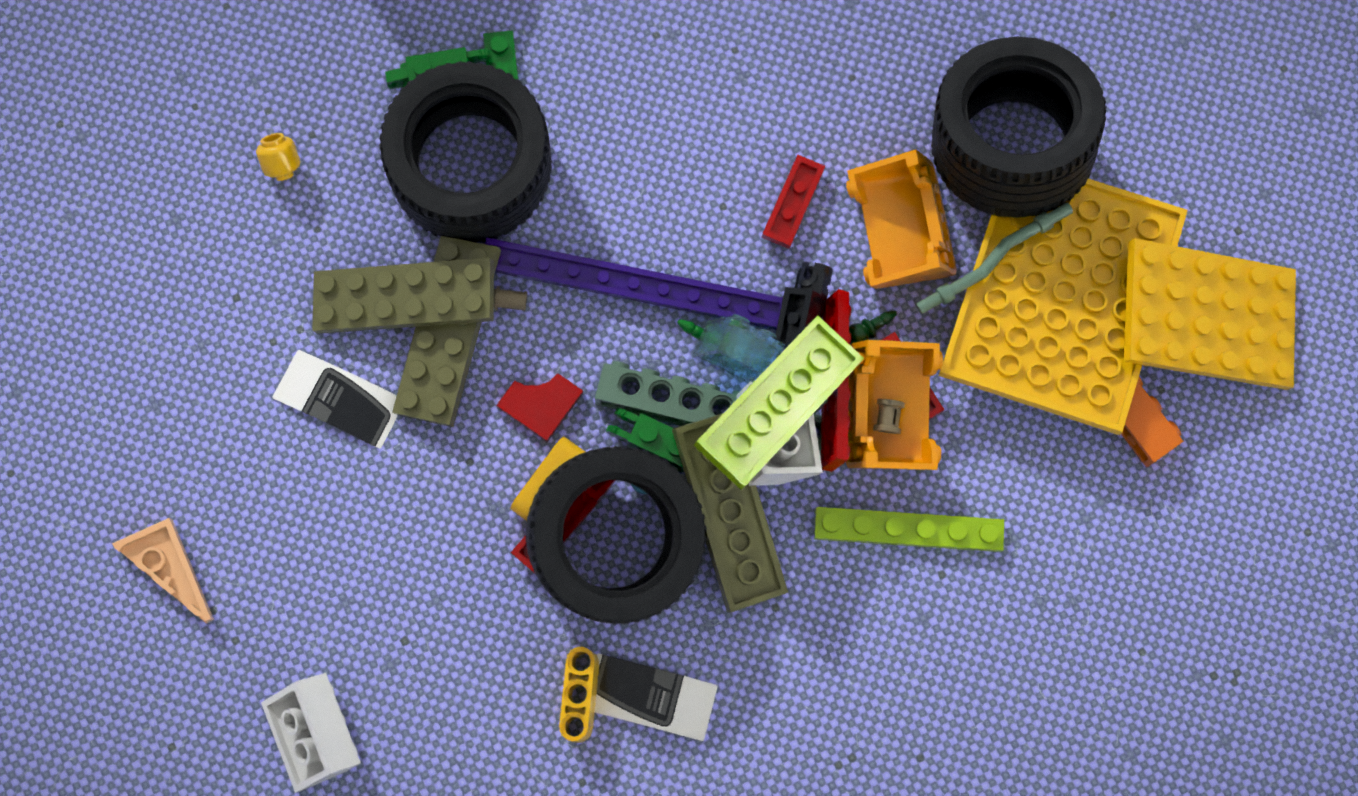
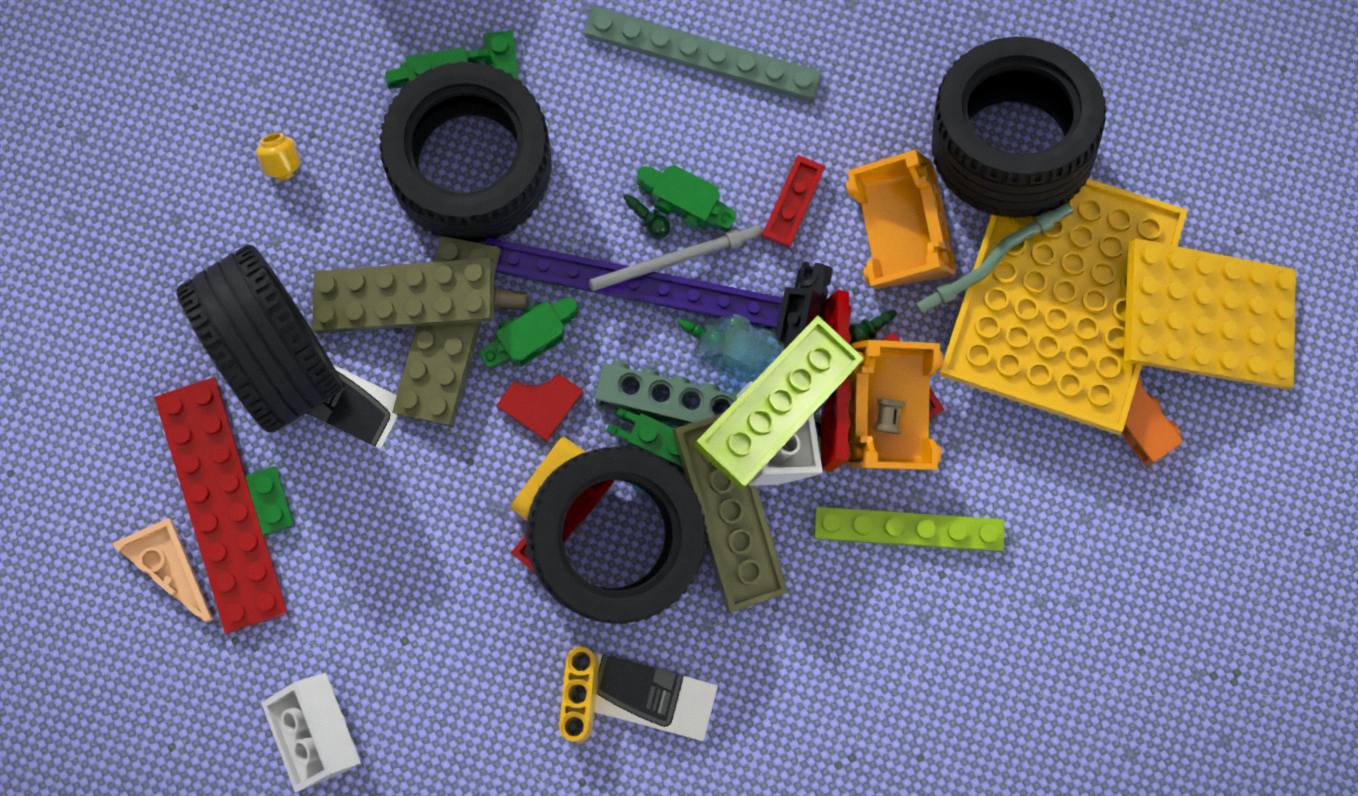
(220, 505): none -> red plate
(258, 339): none -> black tyre
(270, 500): none -> green plate
(530, 334): none -> green hinge
(656, 225): none -> dark green bar
(686, 197): none -> green hinge
(702, 54): none -> sand green plate
(730, 240): none -> light grey bar

